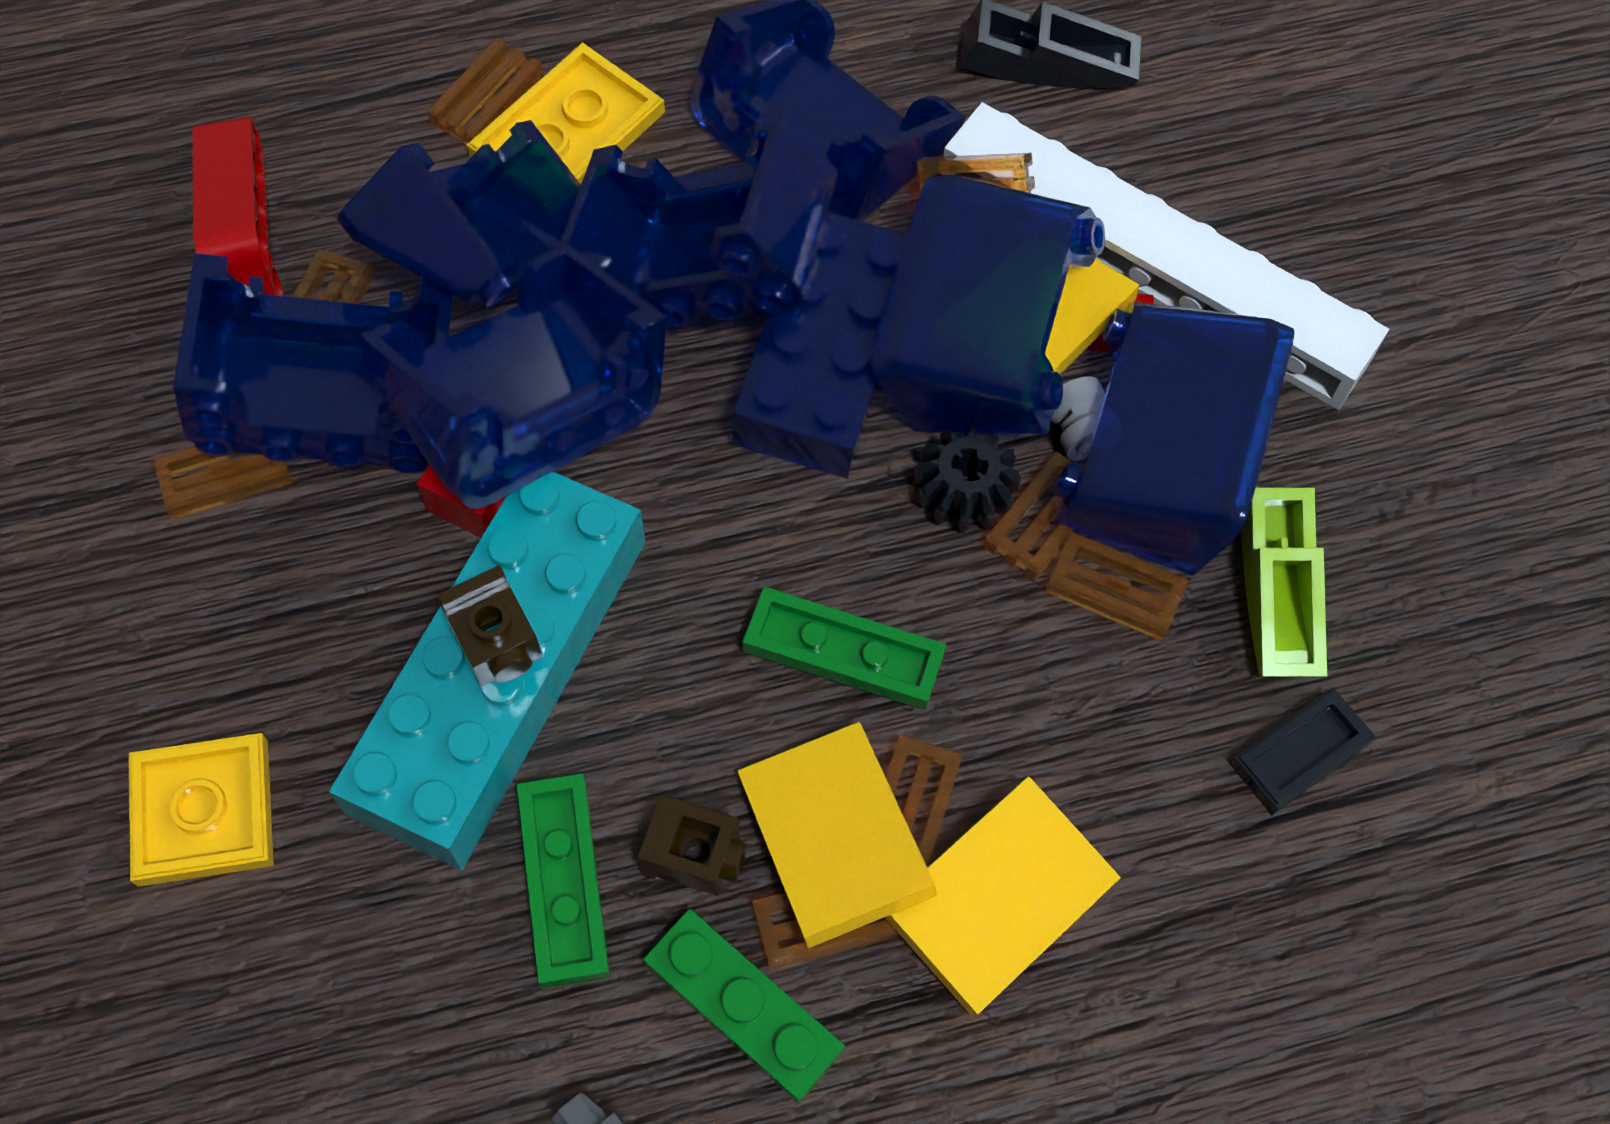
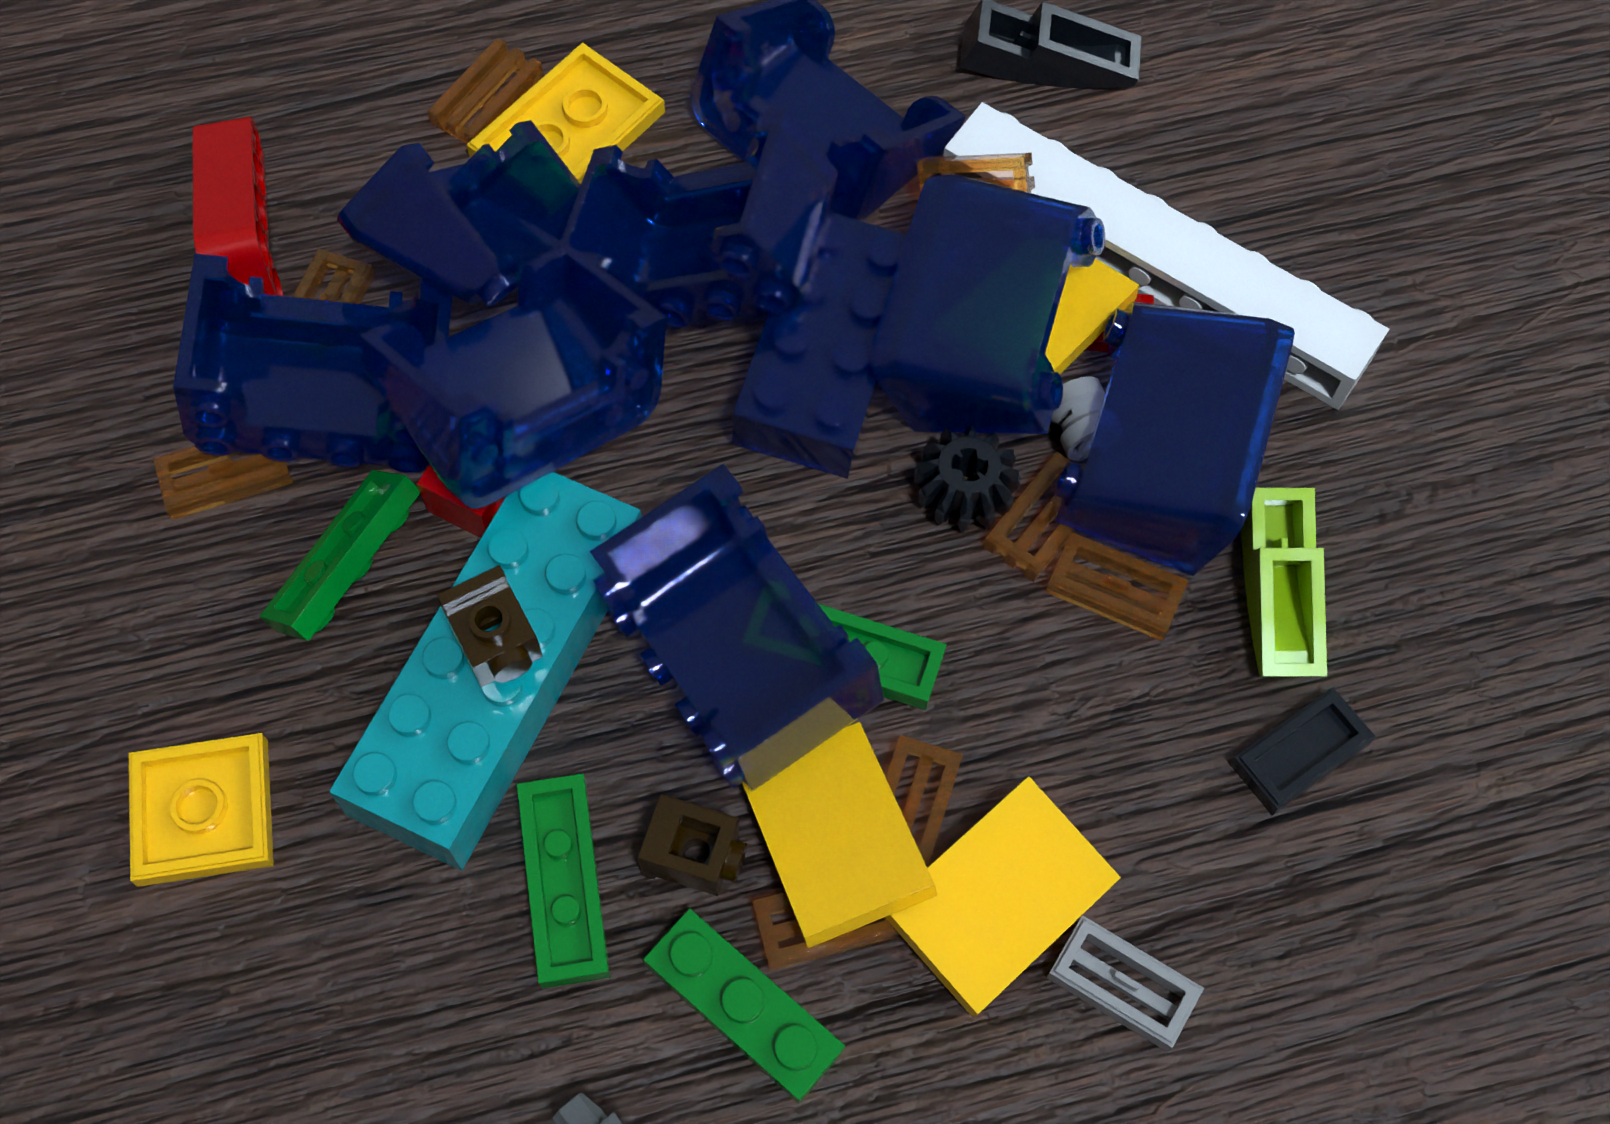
(341, 555): none -> green plate
(733, 632): none -> clear blue windscreen
(1111, 1005): none -> light grey tile

